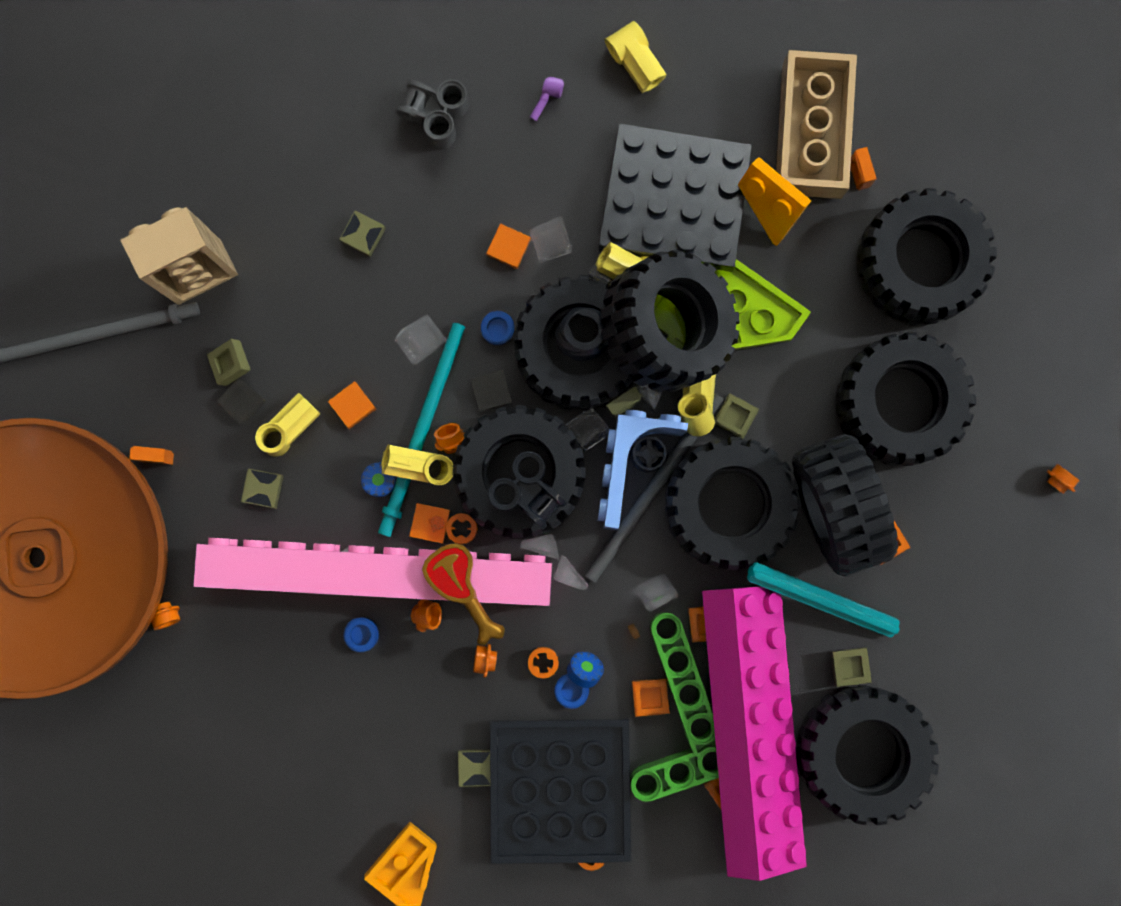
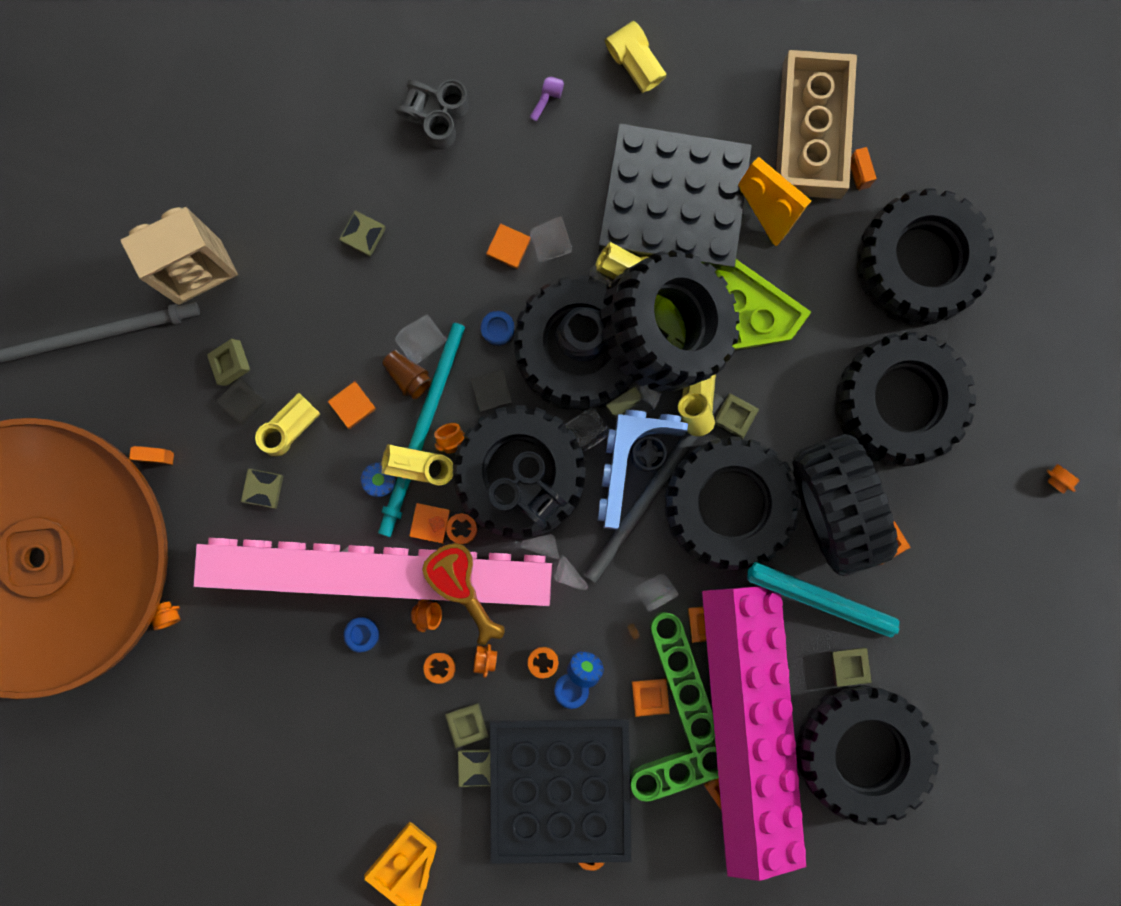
(408, 376): none -> reddish brown cone
(438, 679): none -> orange bush
(467, 725): none -> olive tile

